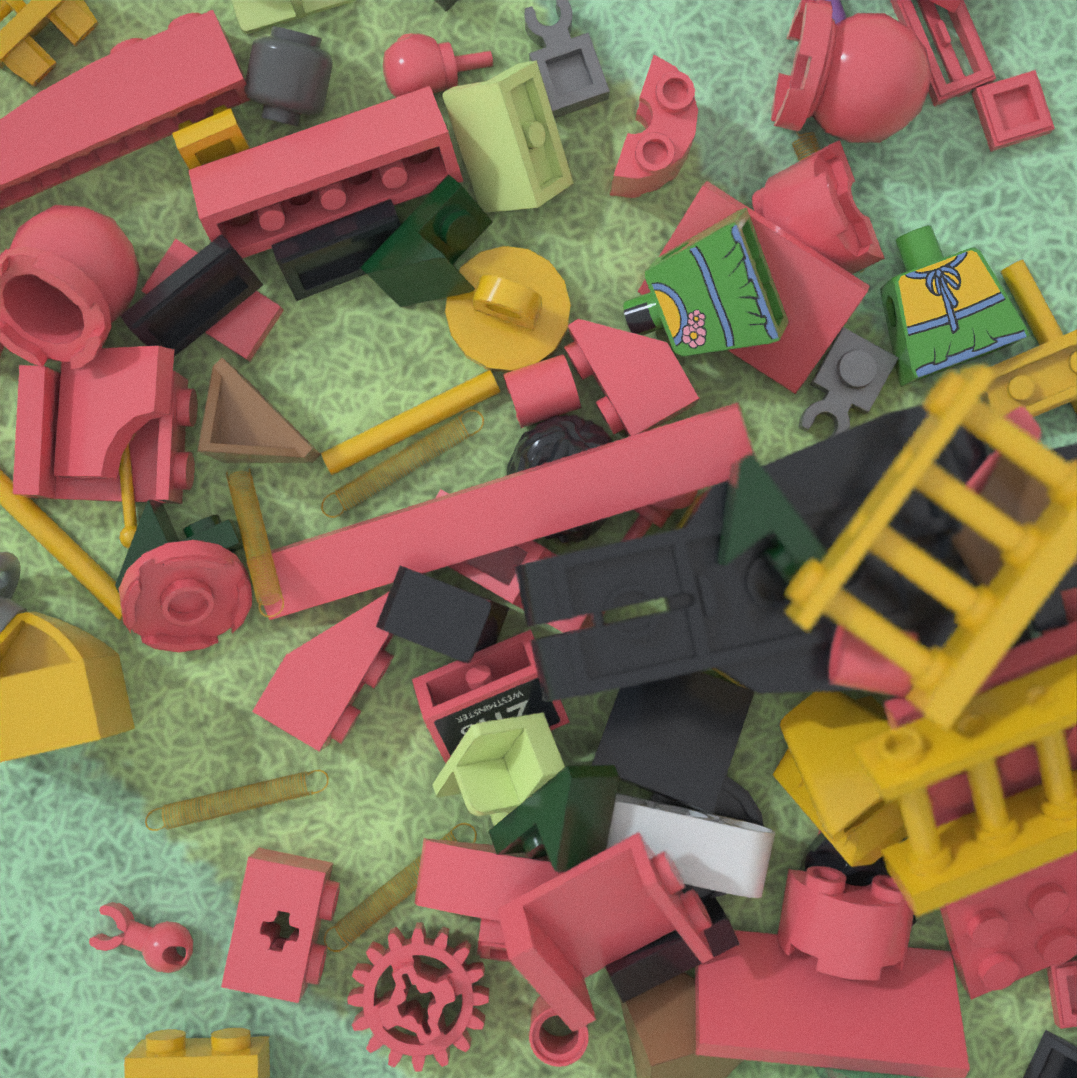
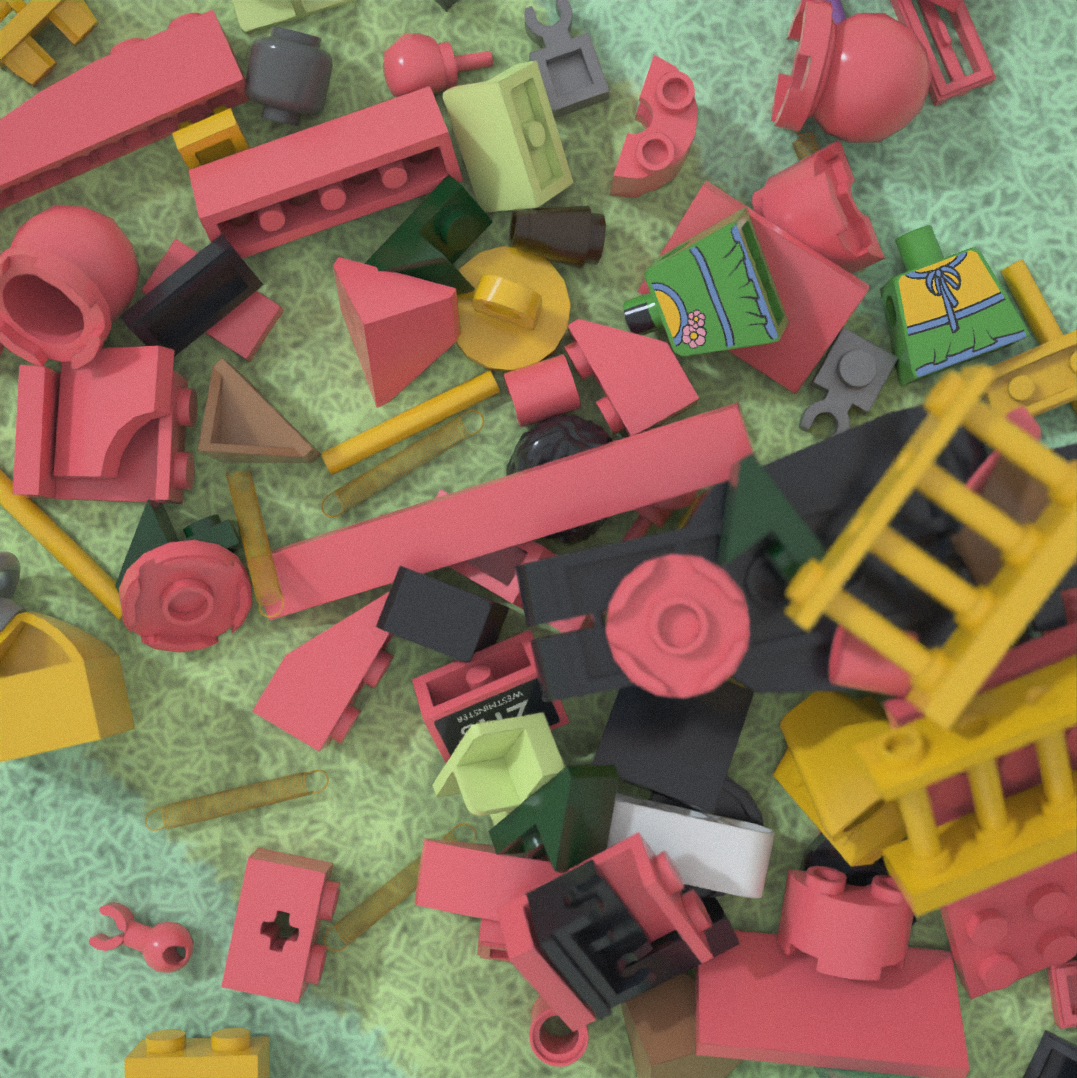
(128, 498): yellow hinge -> none
(334, 250): black tile -> none
(393, 1010): coral gear -> none
(394, 324): none -> coral slope
(560, 234): none -> dark brown cone
(591, 936): none -> black hinge
(678, 625): none -> coral tile
(1013, 110): coral tile -> none

